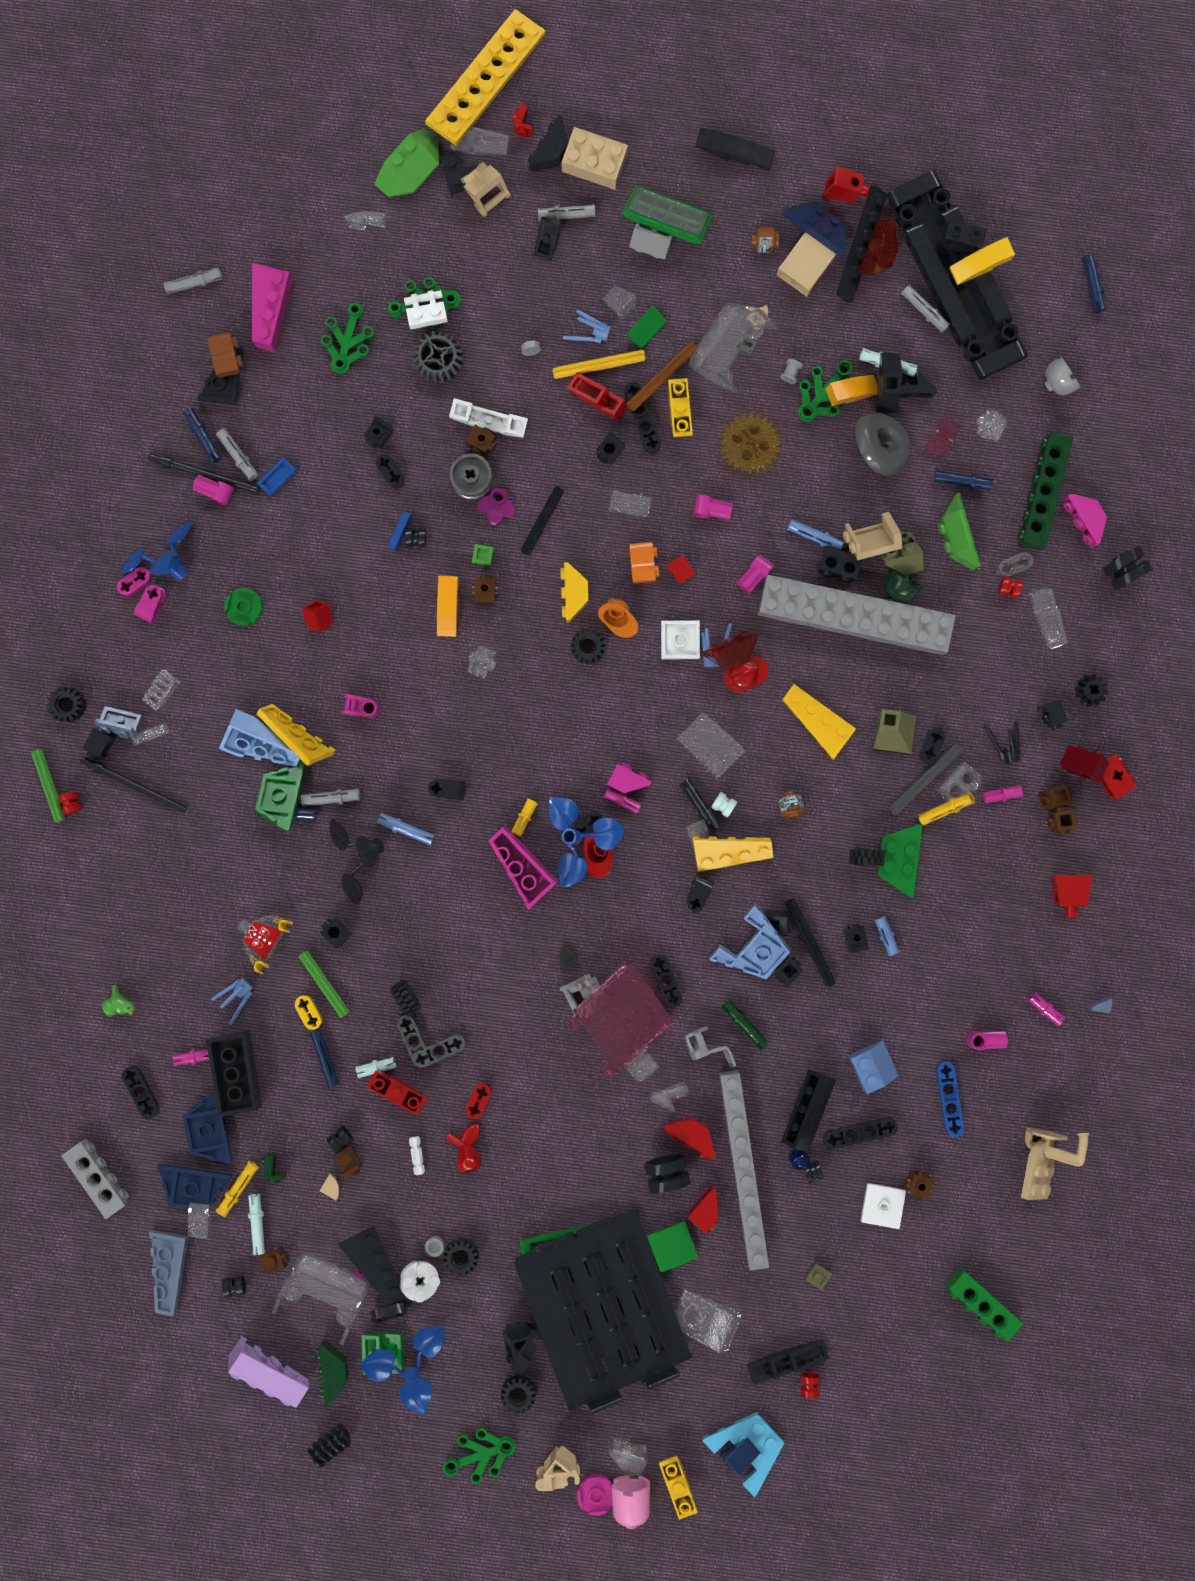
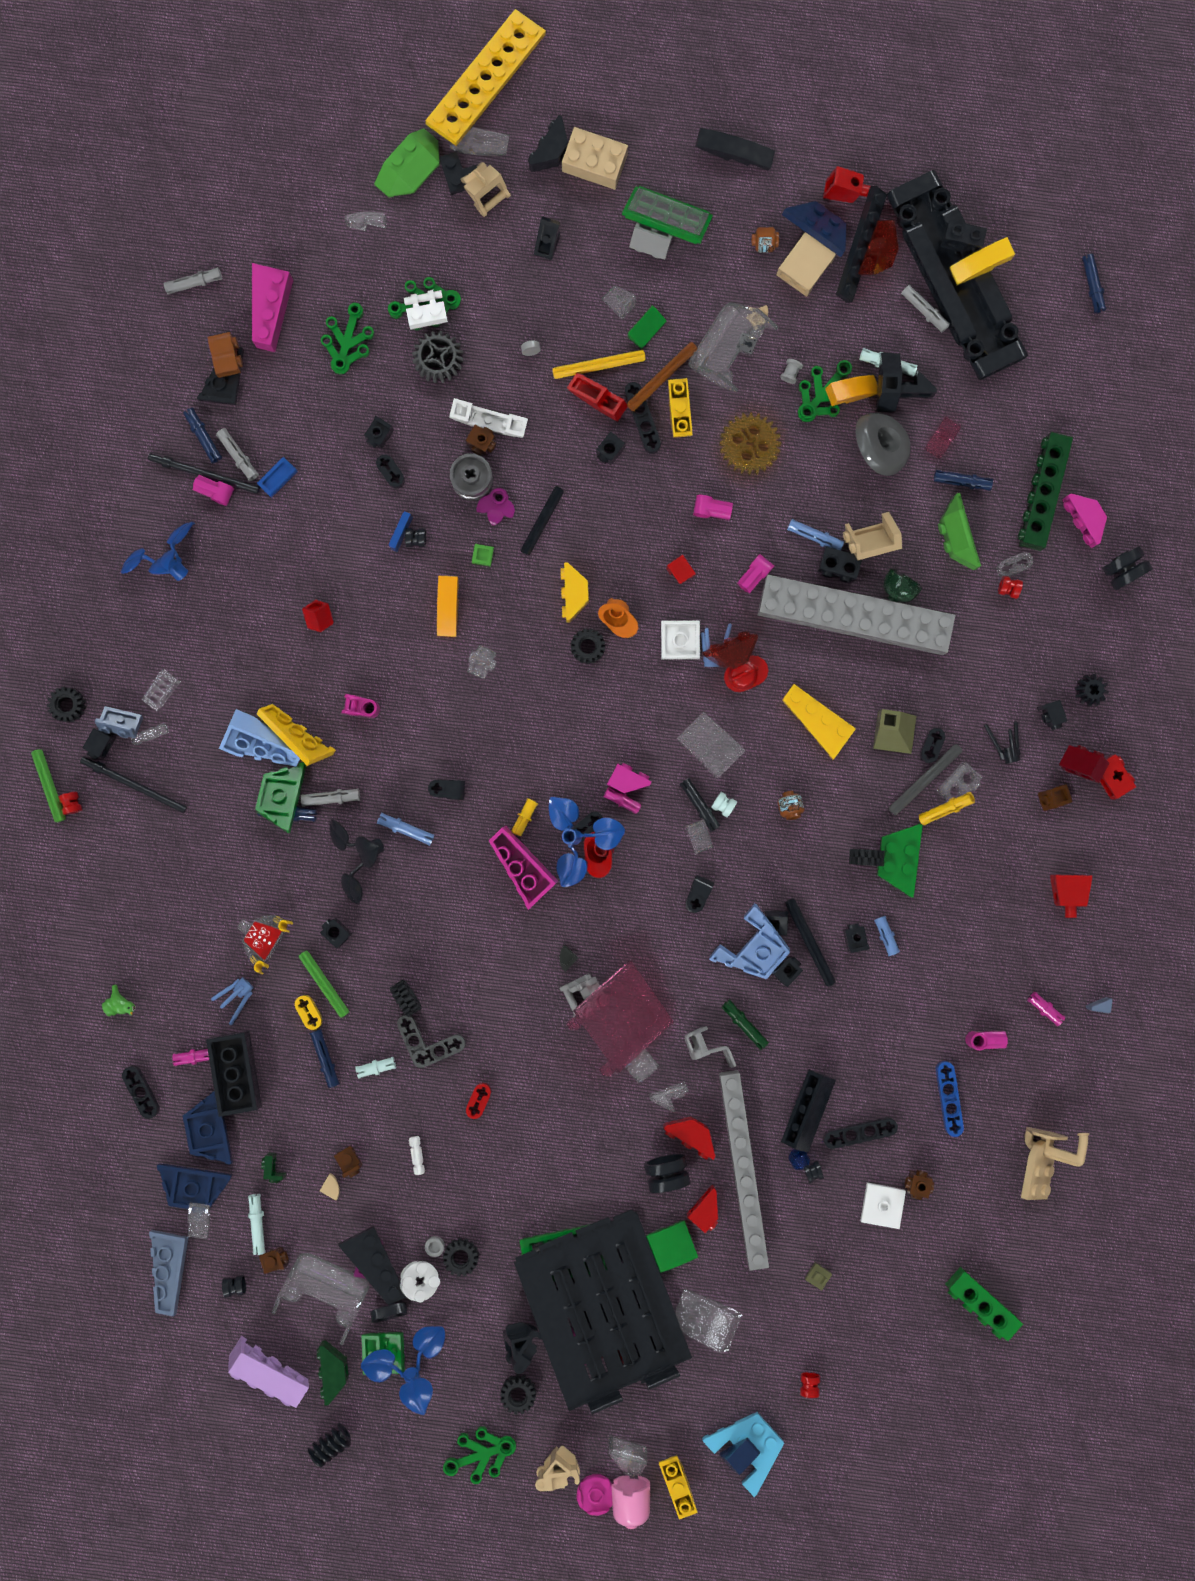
(85, 1176): light grey brick -> none
(131, 578): dark pink beam -> none
(149, 605): dark pink piece -> none
(233, 1194): yellow pin -> none
(243, 607): green tile -> none
(340, 1139): black wheel -> none
(397, 1091): red slope -> none
(468, 1158): red piece -> none
(487, 597): reddish brown brick -> none
(519, 118): red bracket -> none
(567, 212): light grey pin -> none
(600, 330): medium blue plant -> none
(629, 504): clear slope -> none
(642, 562): orange brick -> none
(676, 992): black beam -> none
(720, 853): yellow wing -> none
(787, 1361): black slope -> none
(873, 1067): medium blue slope -> none
(908, 559): olive slope -> none
(991, 424): clear brick -> none
(1002, 794): dark pink axle -> none
(1048, 617): clear slope -> none
(1060, 378): light grey cylinder -> none
(1068, 817): reddish brown brick -> none

